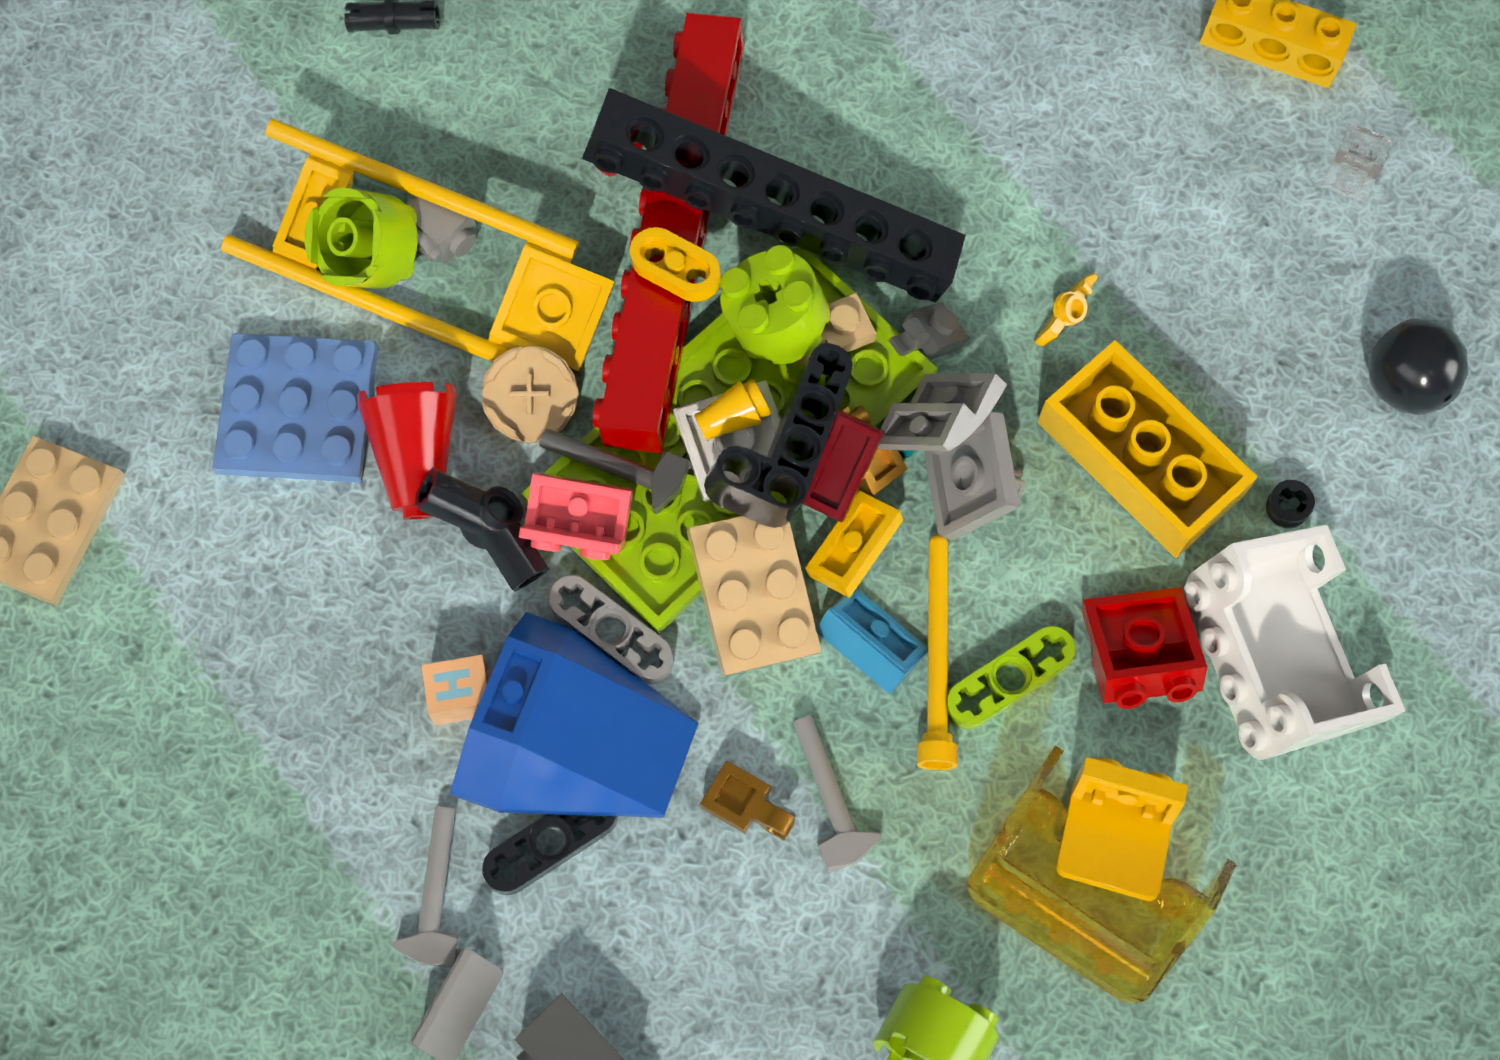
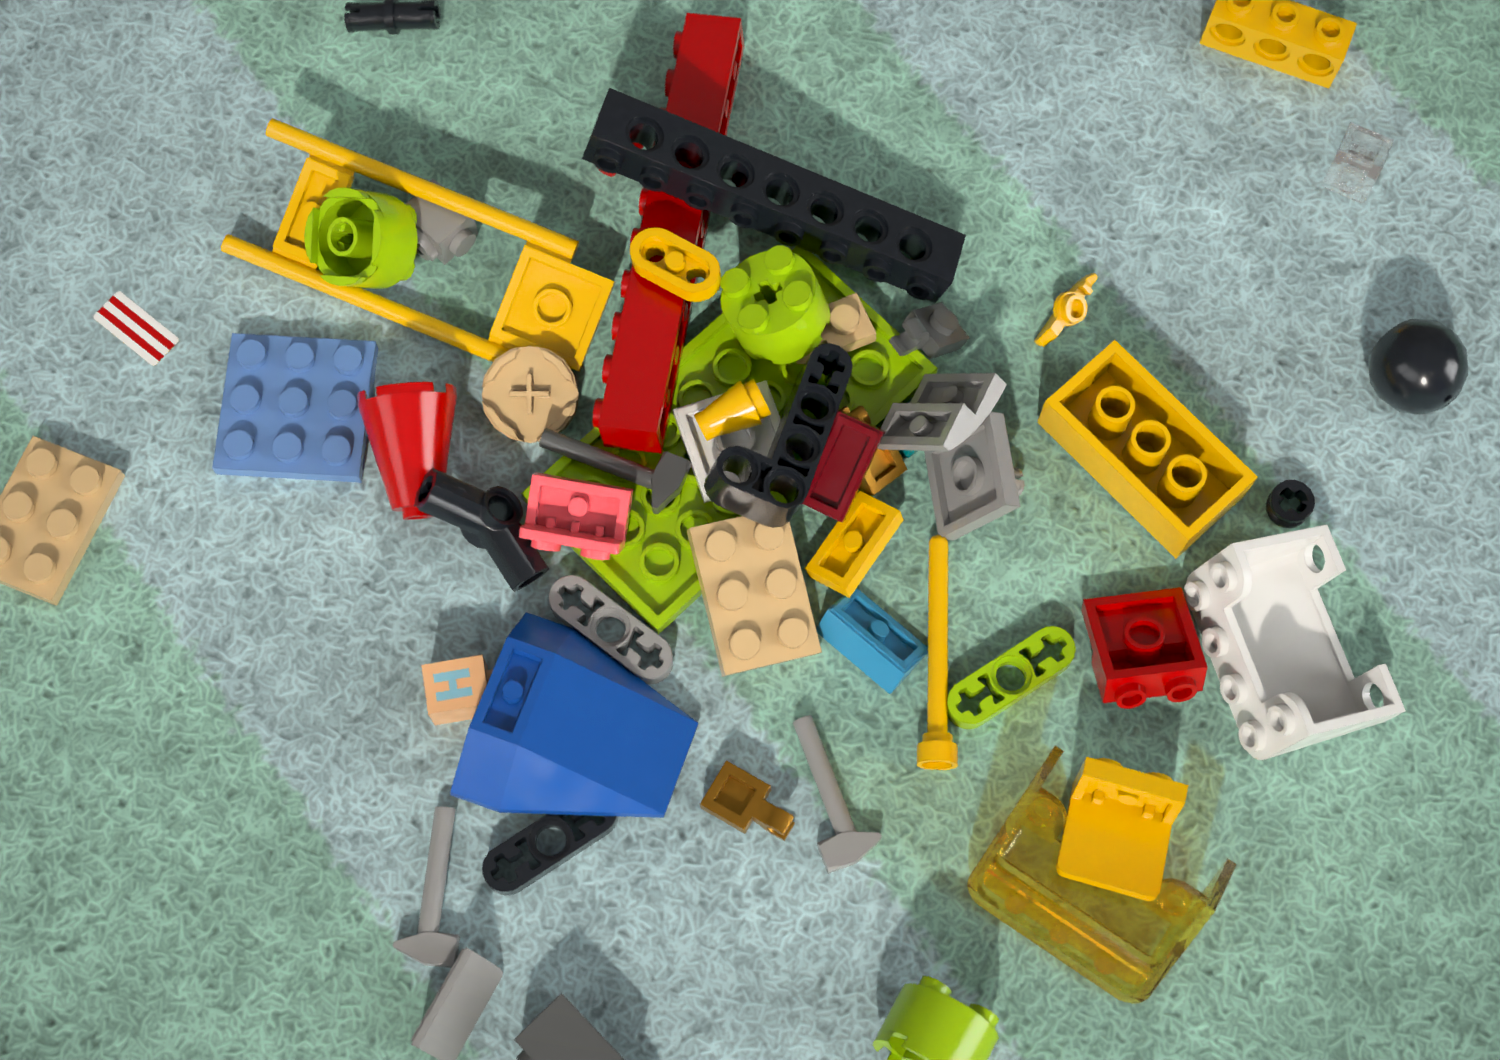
(136, 328): none -> sticker

